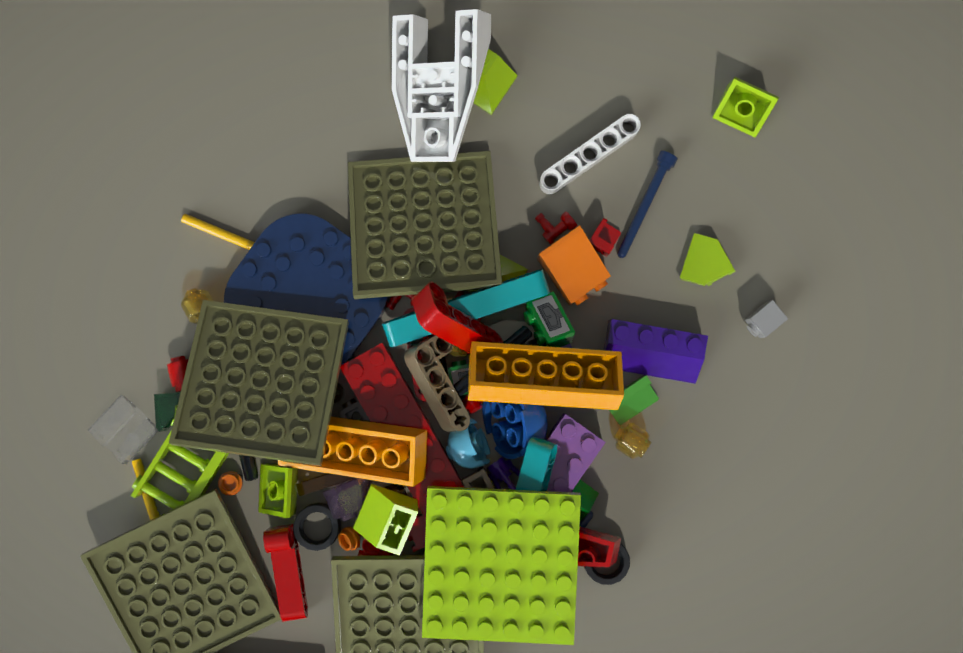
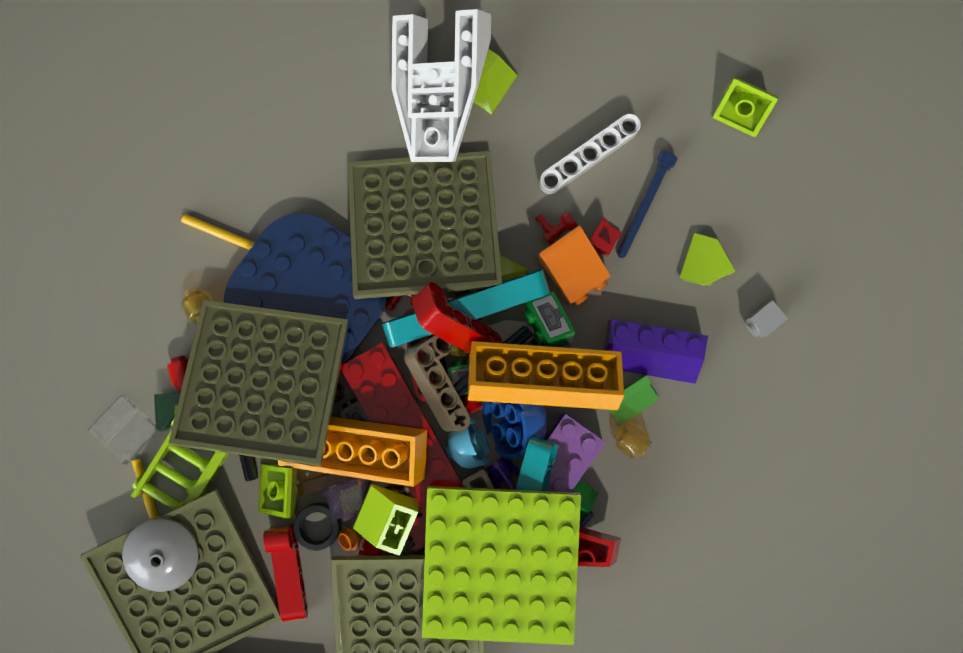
(171, 544): none -> light grey dish
(230, 483): orange plate -> none
(614, 577): black tyre -> none

